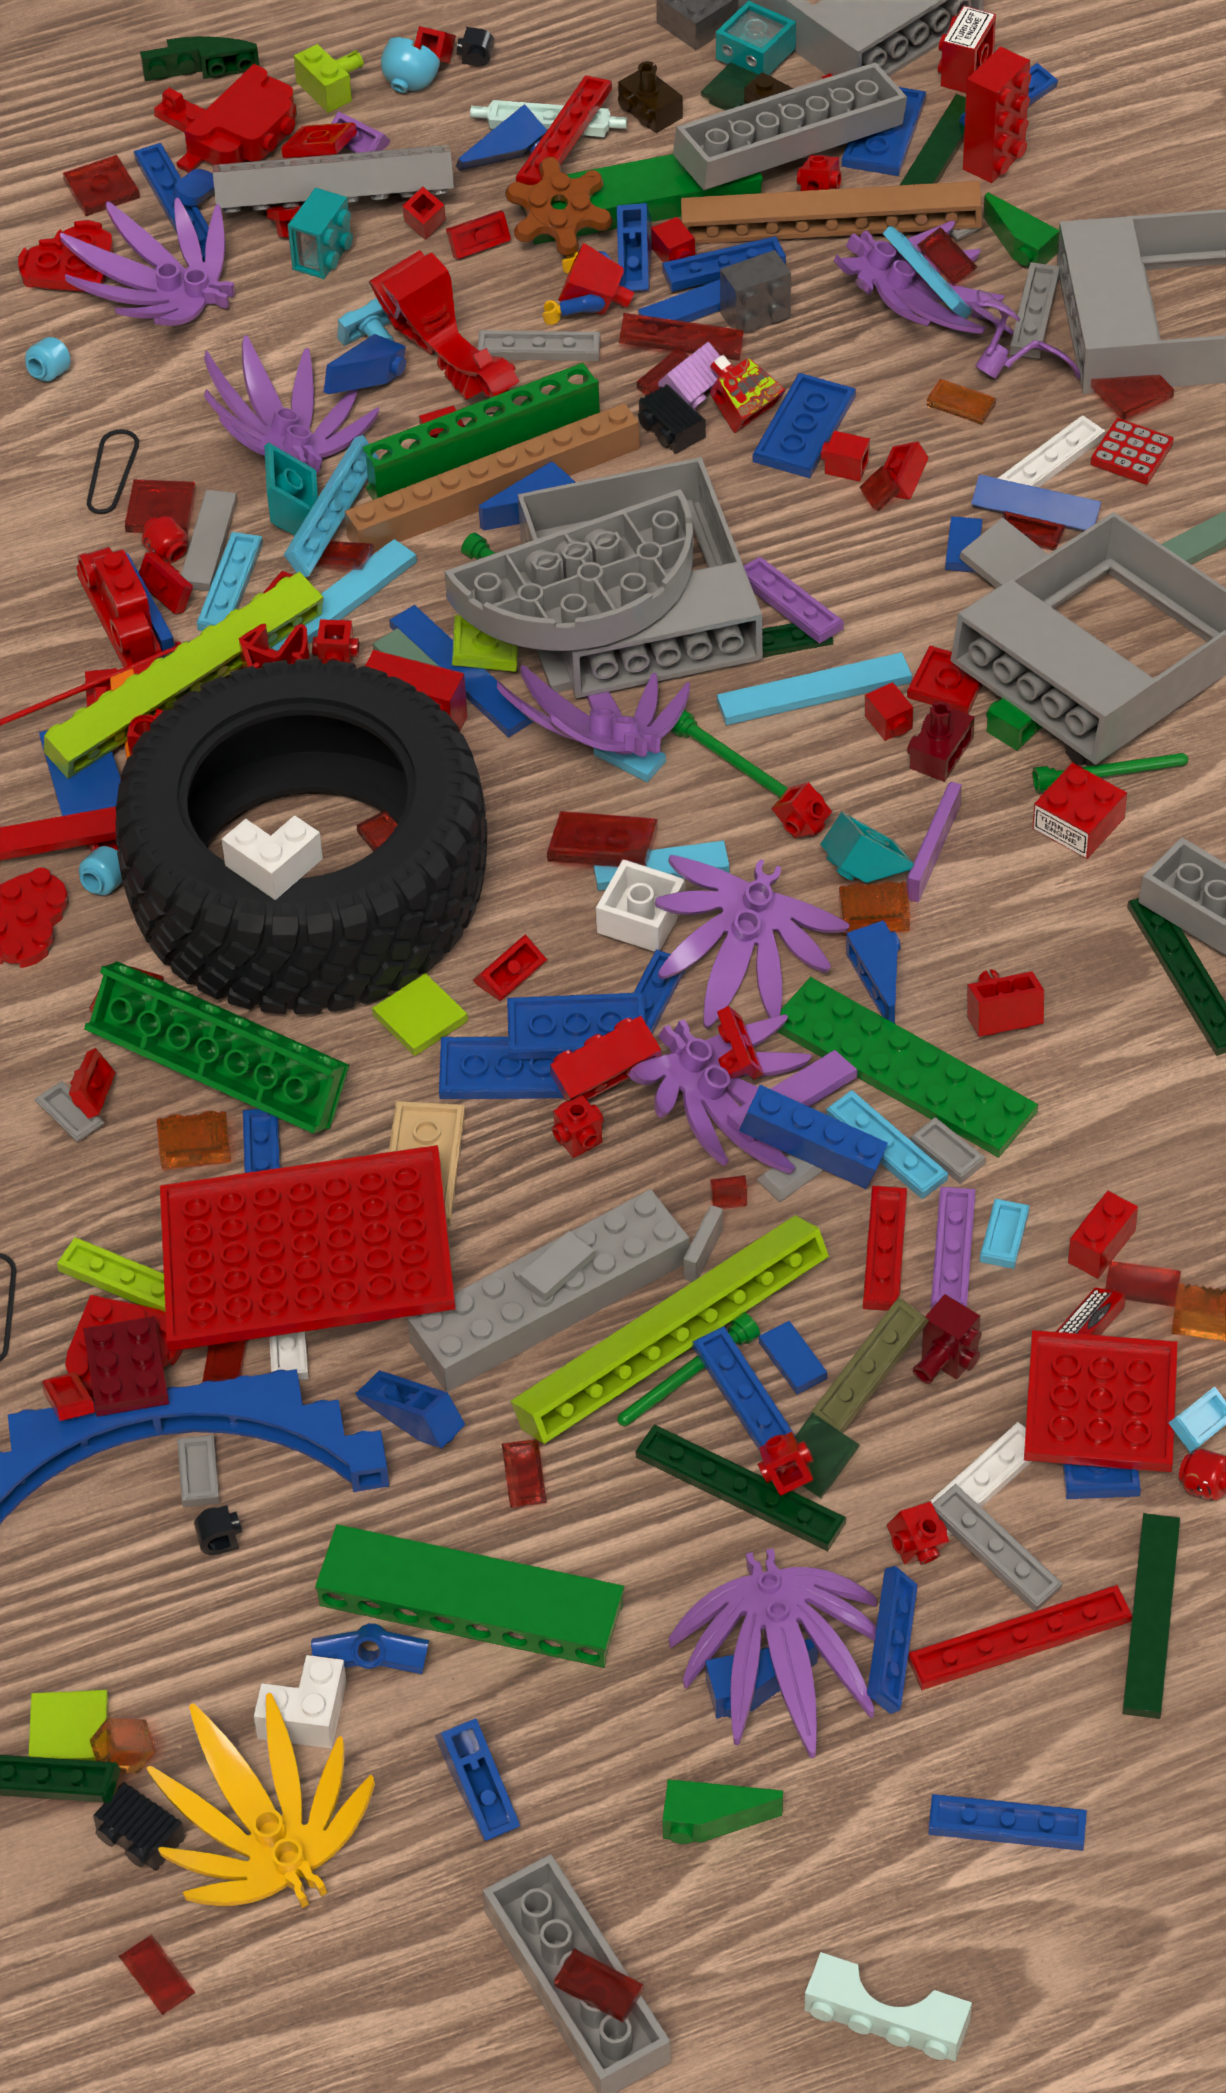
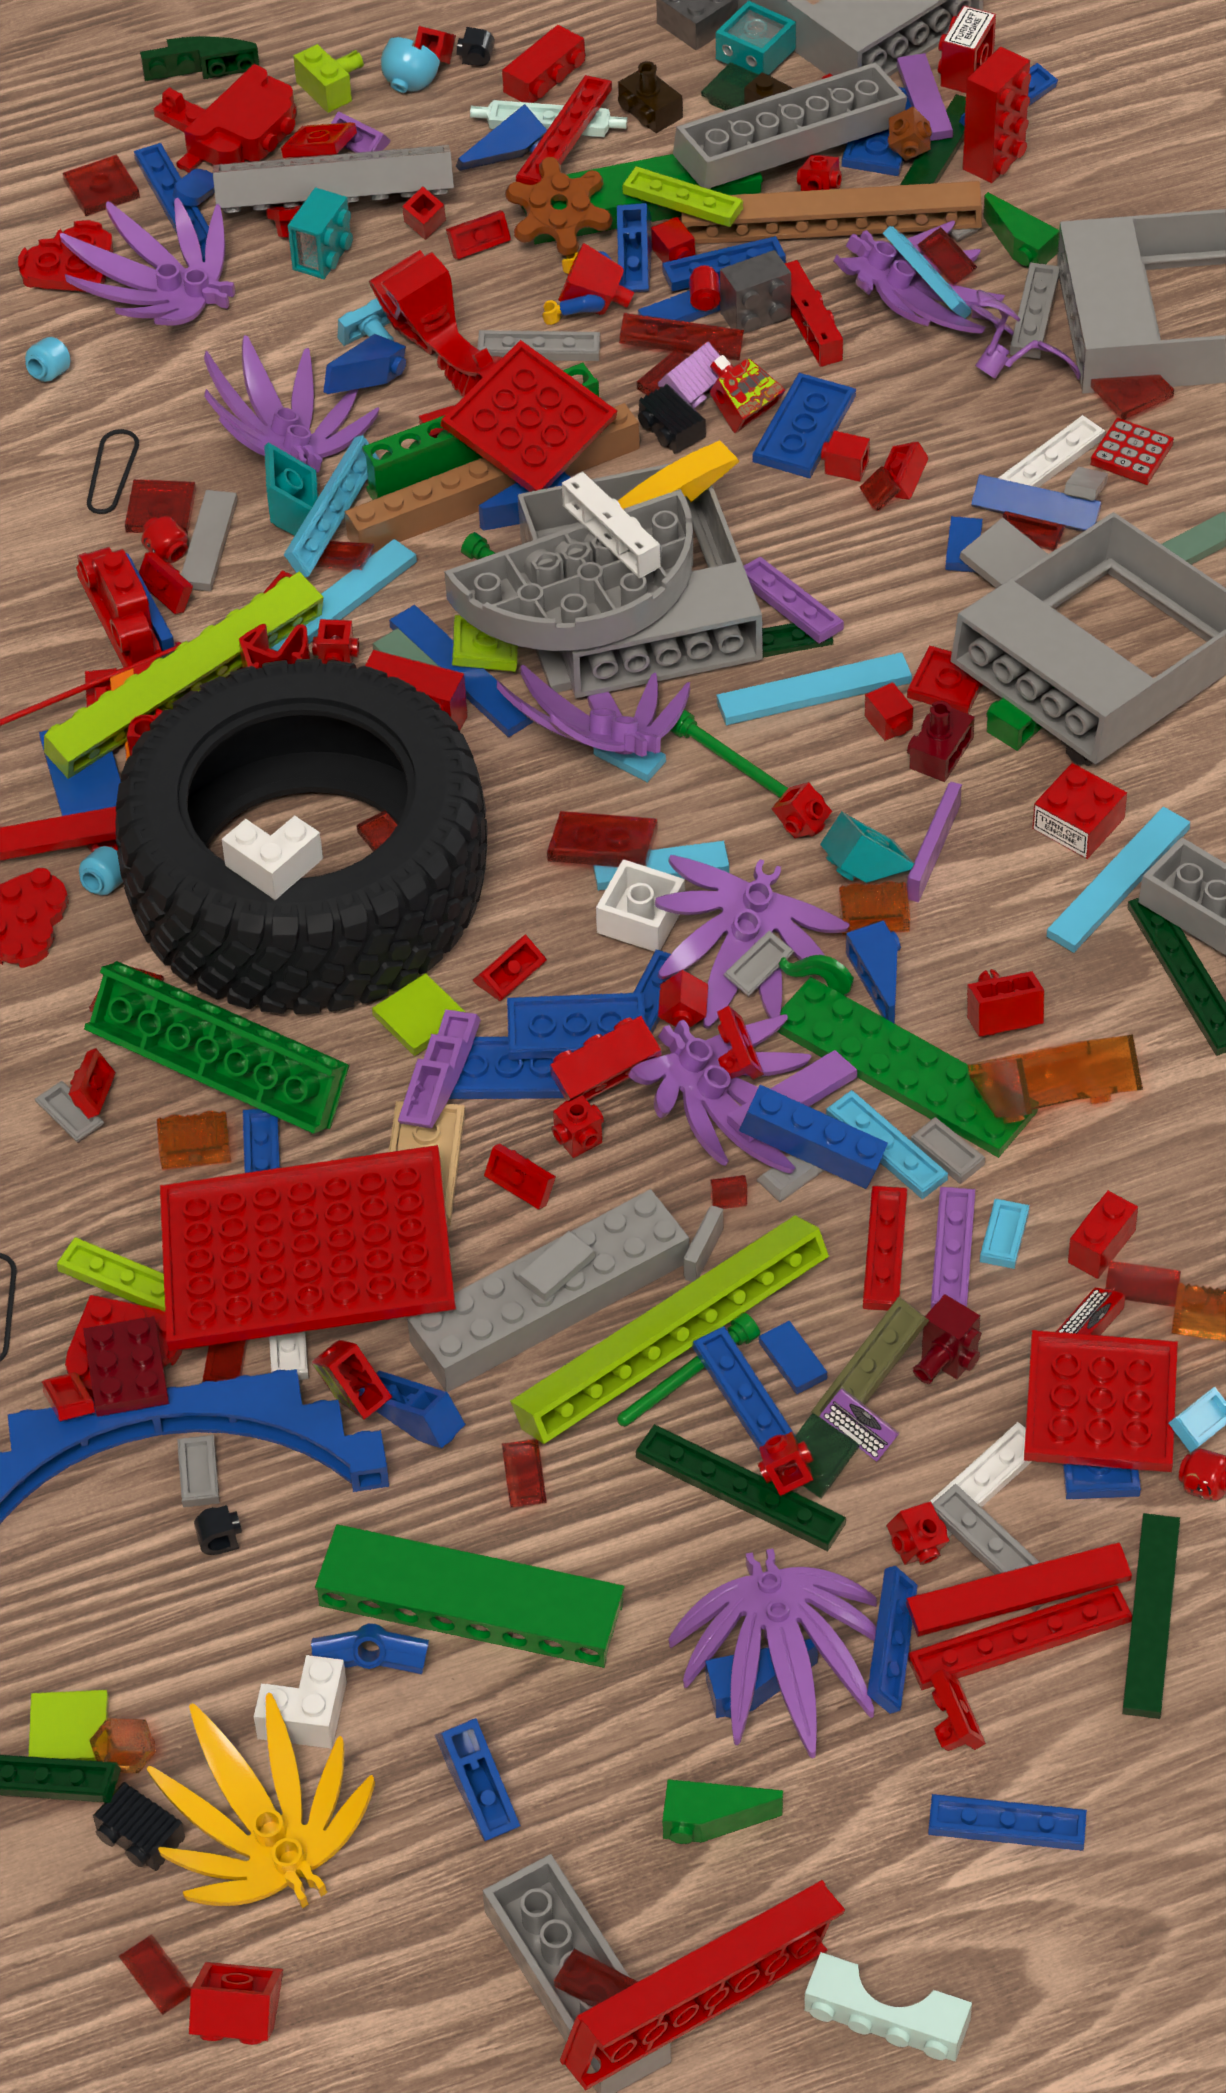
(230, 578): medium azure tile -> none
(234, 2002): none -> red slope
(346, 1371): none -> red torso
(439, 1070): none -> medium lavender slope
(519, 1176): none -> red hinge
(529, 418): none -> red plate
(543, 65): none -> red brick
(606, 517): none -> white piece
(682, 196): none -> lime plate
(683, 999): none -> red brick
(690, 474): none -> yellow slope
(700, 1985): none -> red tile
(704, 288): none -> red brick
(758, 963): none -> light grey tile
(808, 307): none -> red piece
(830, 969): none -> green piece
(859, 1424): none -> slope
(909, 133): none -> dark orange brick
(924, 93): none -> medium lavender tile
(961, 401): clear orange tile -> none
(961, 1724): none -> red hinge
(1018, 1589): none -> red tile
(1044, 776): green piece -> none
(1057, 1075): none -> clear orange windscreen
(1086, 483): none -> light grey tile
(1117, 879): none -> medium azure tile

